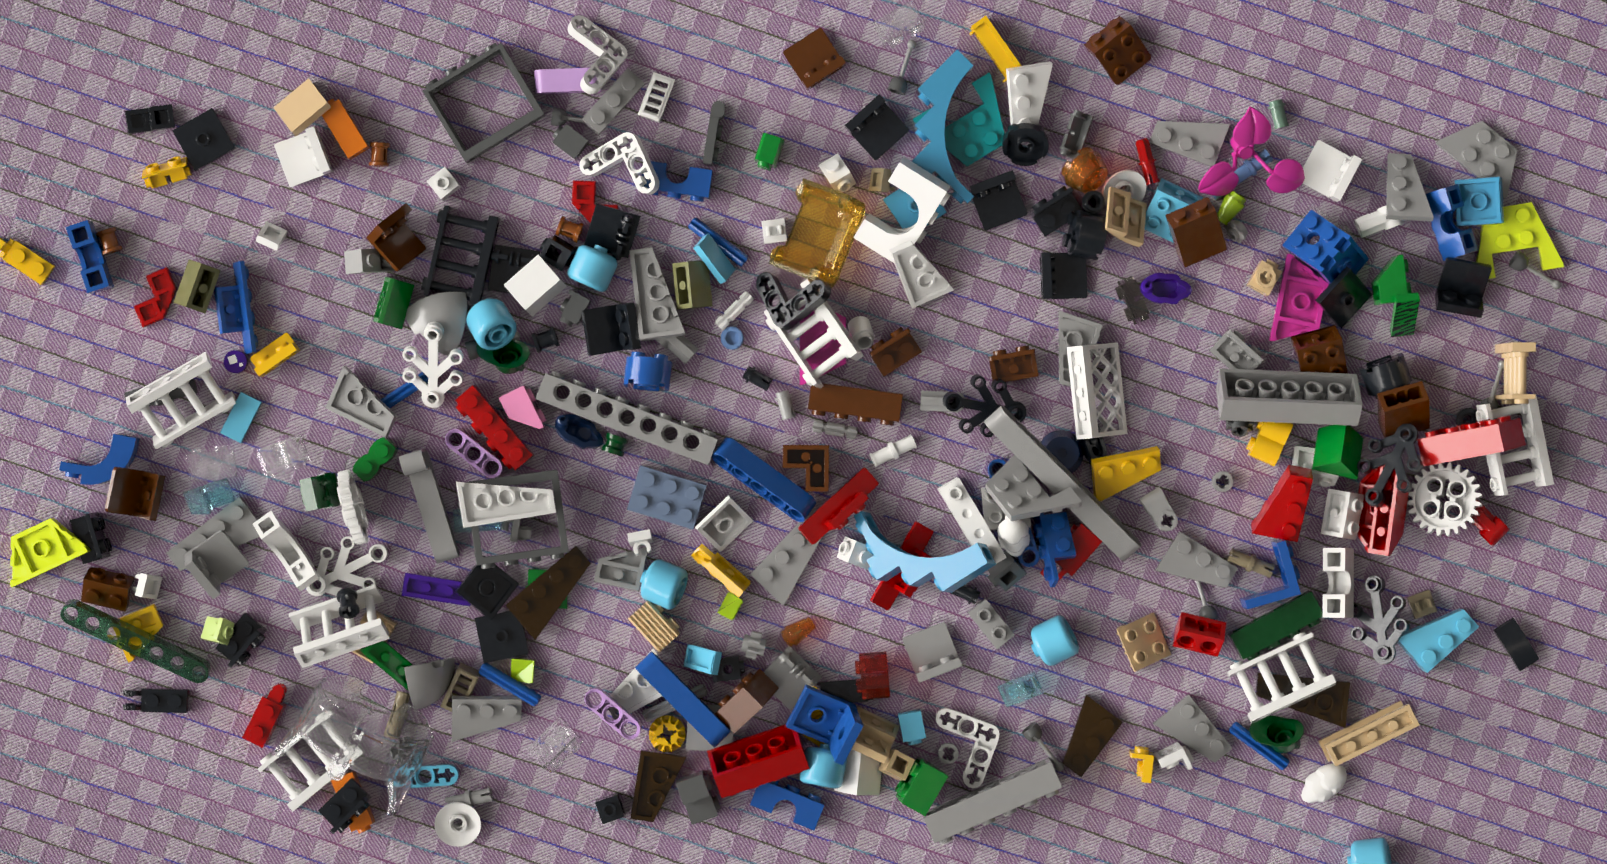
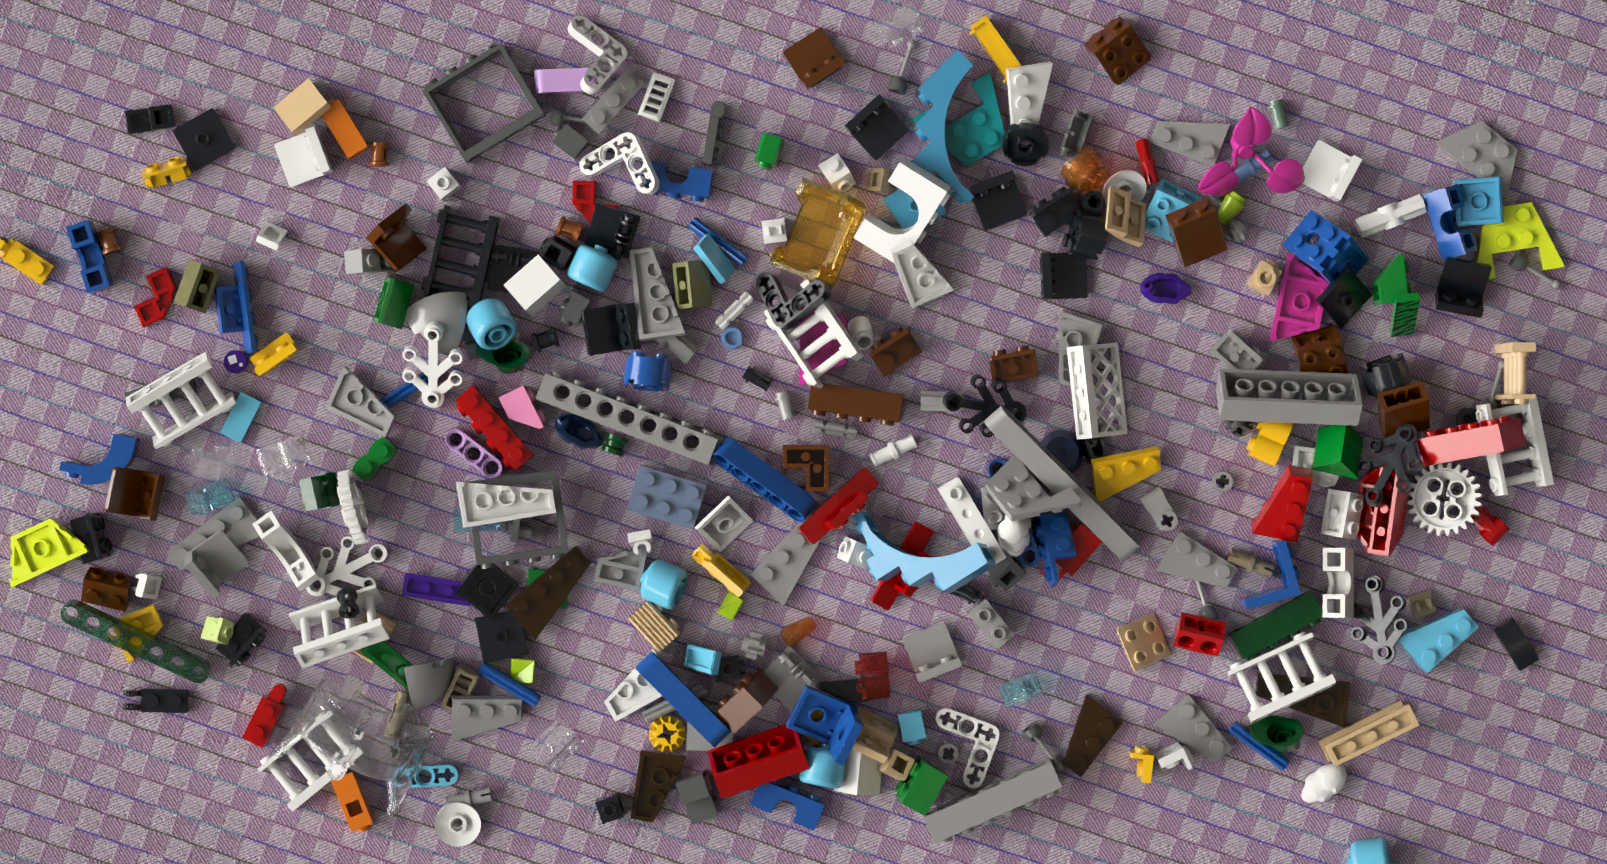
(344, 804): black bracket -> none
(431, 505): light grey beam -> none
(601, 710): lavender beam -> none
(1054, 640): medium azure head -> none
(1128, 292): clear smoke hinge -> none
(1405, 191): light grey wing -> none

